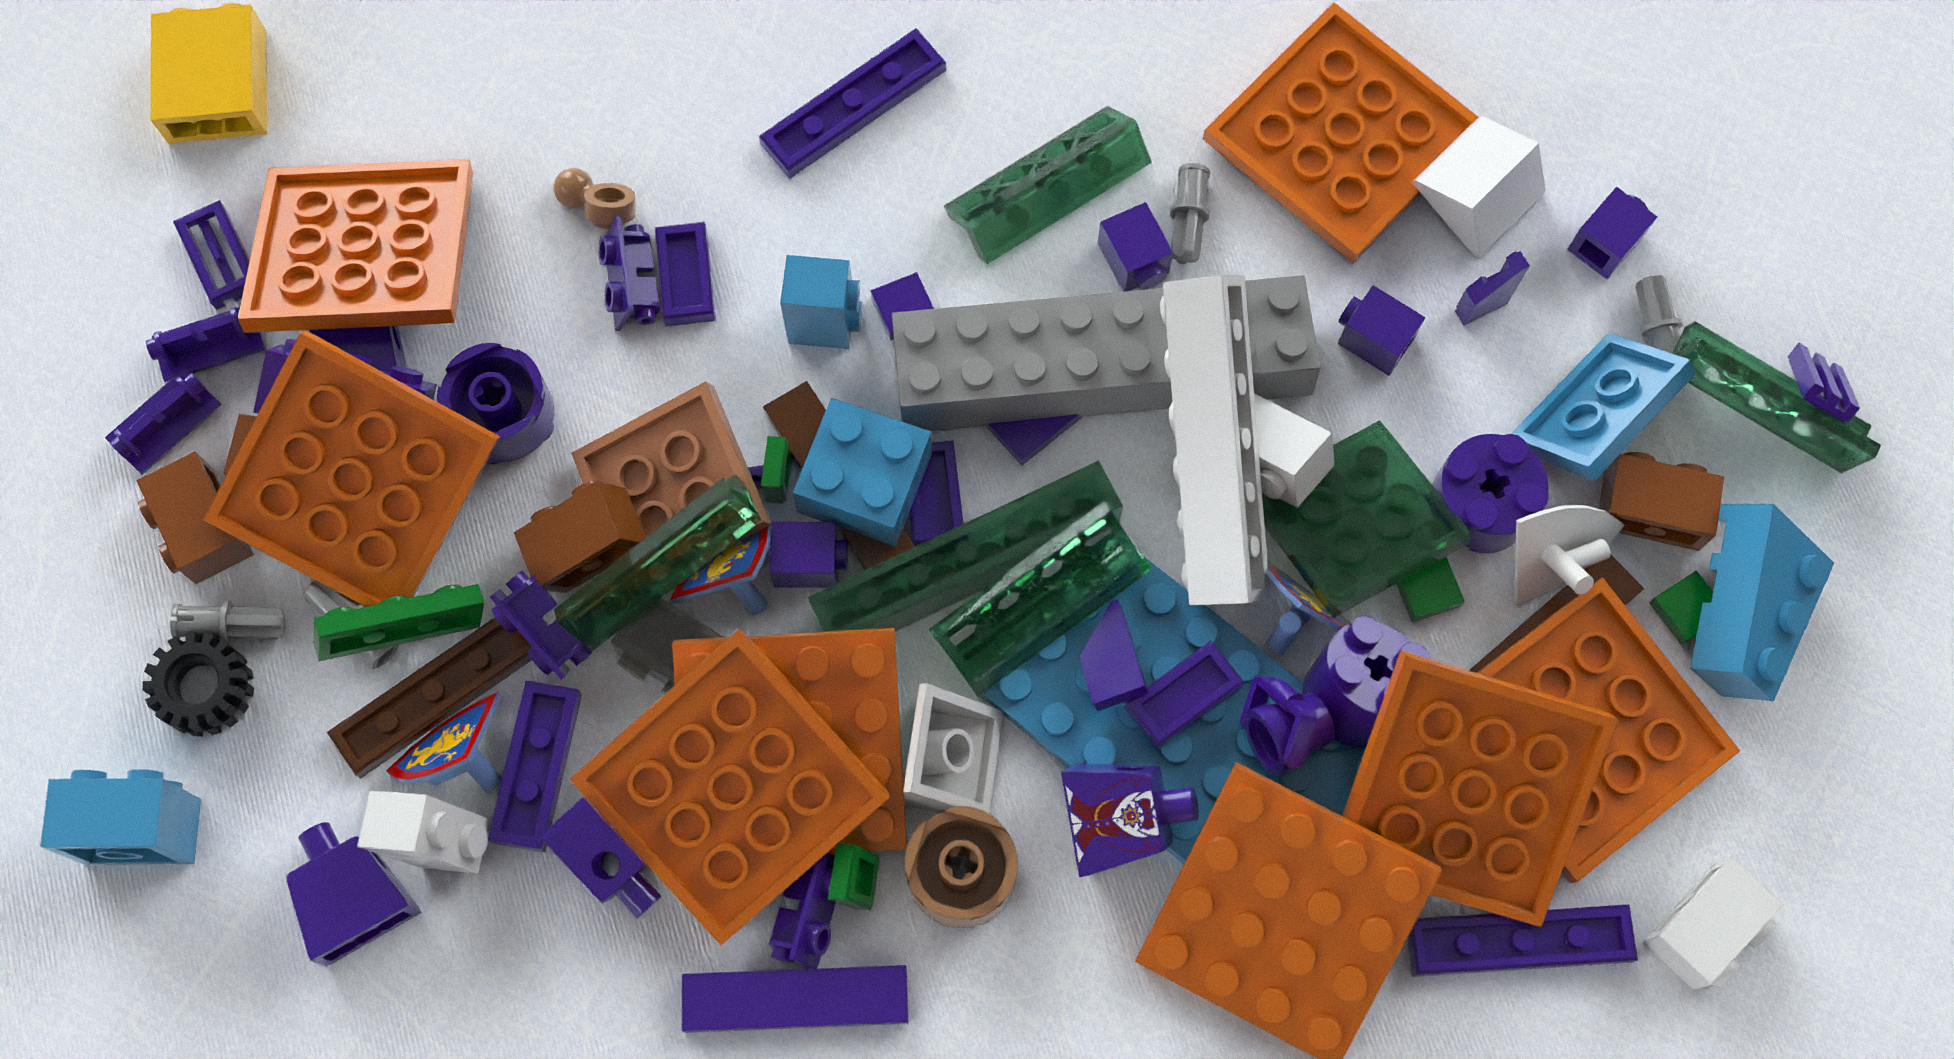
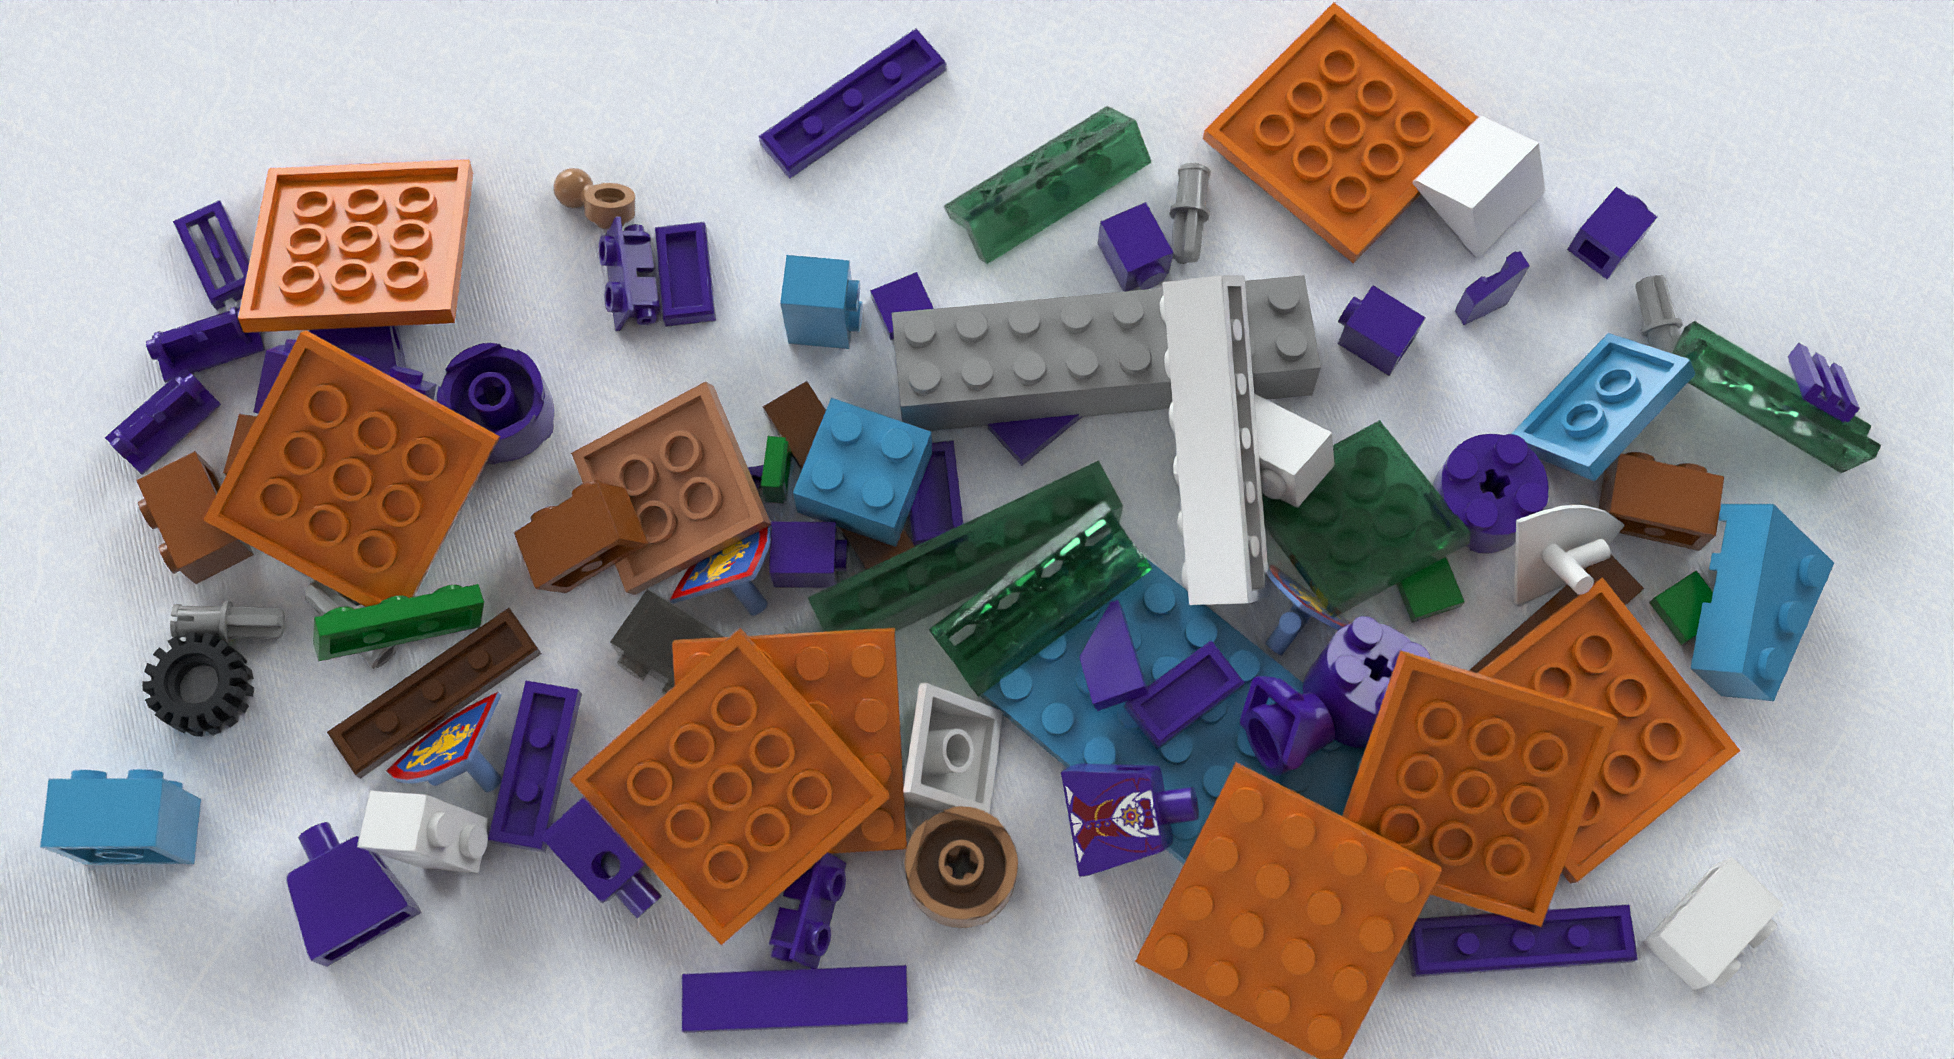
(208, 73): yellow brick -> none
(524, 612): dark purple hinge -> none
(659, 562): clear green fence -> none
(854, 877): green tile -> none

